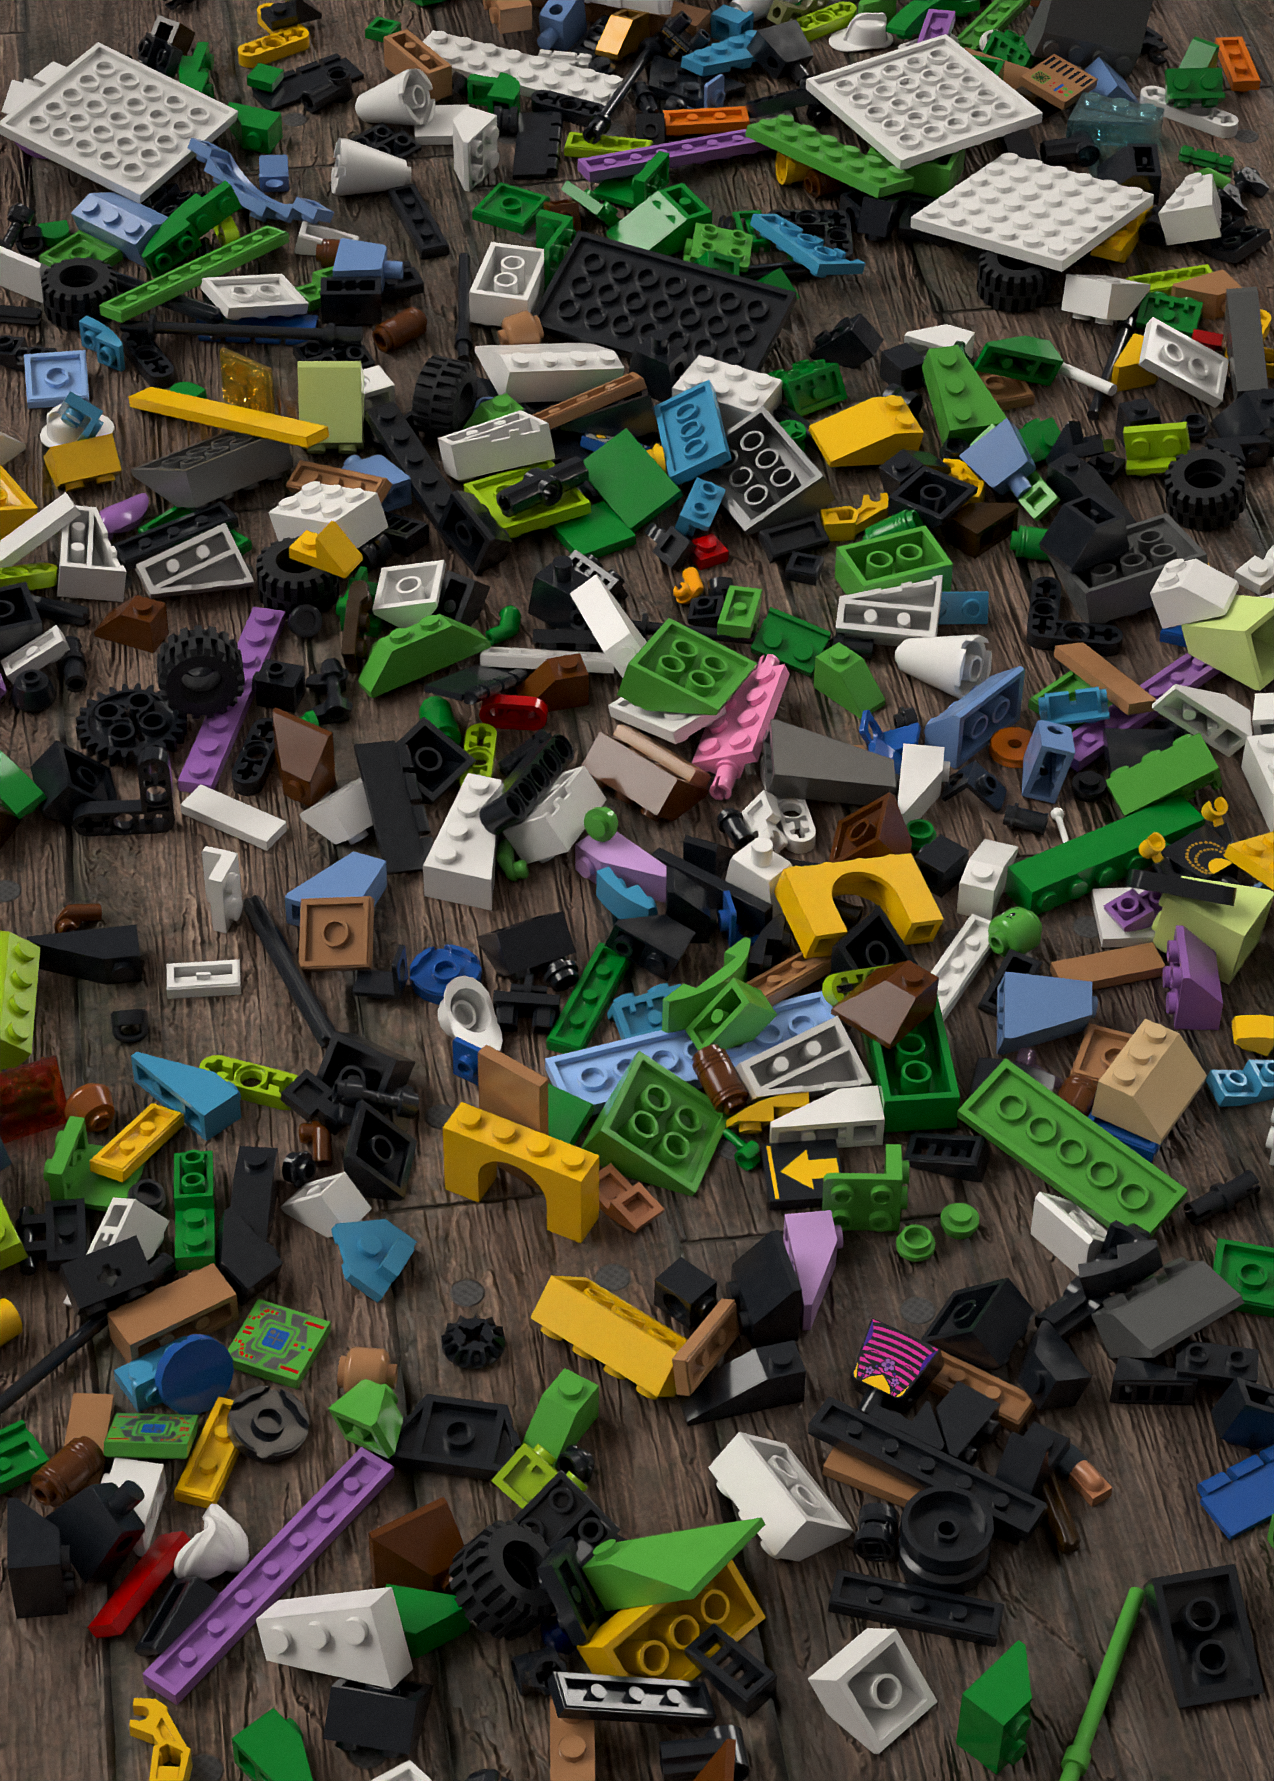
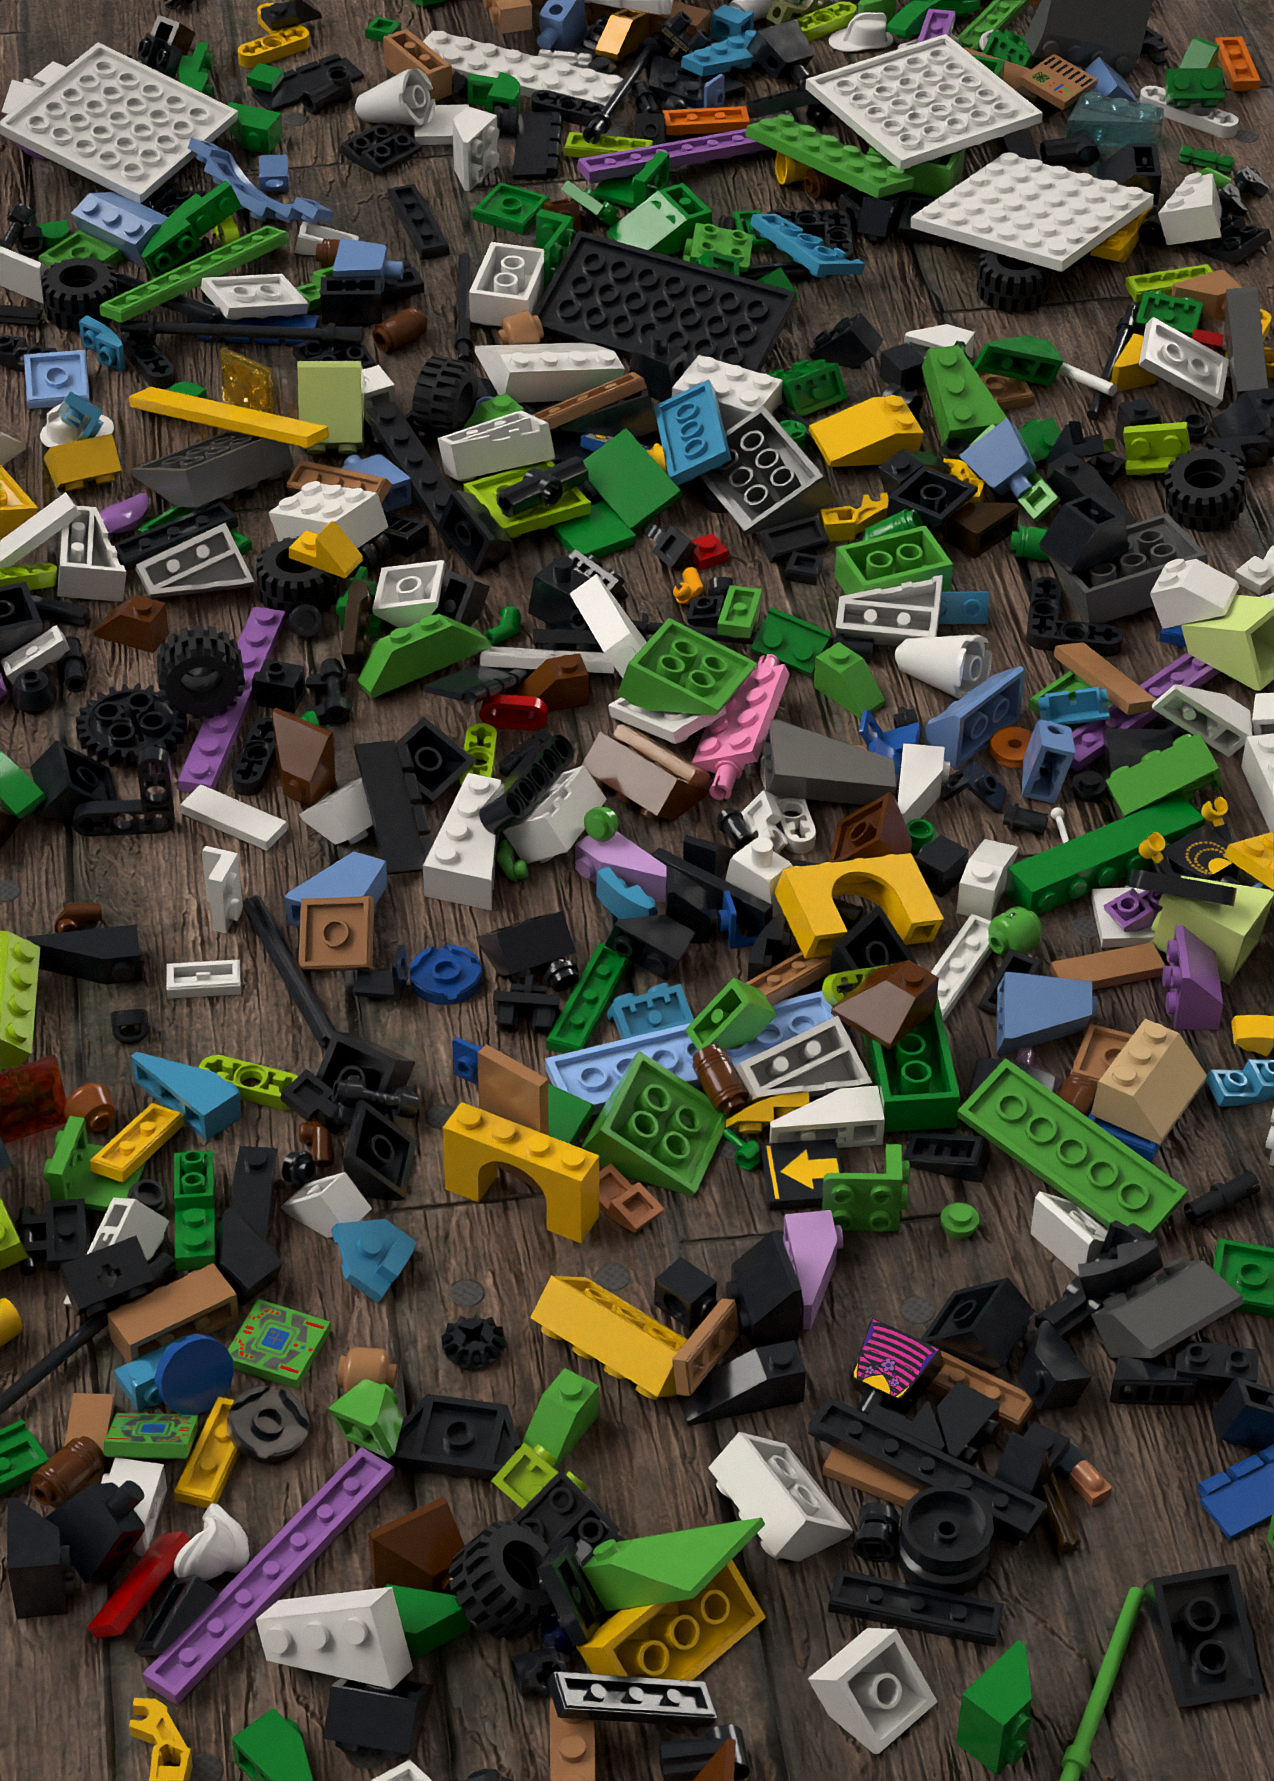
(365, 169): white cone -> none
(441, 715): green head -> none
(469, 1013): white piece -> none
(577, 1462): black plate -> none
(688, 1002): bright green slope -> none
(700, 507): dark azure bracket -> none
(736, 1692): black slope -> none
(915, 1243): bright green plate -> none
(1102, 297): white slope -> none

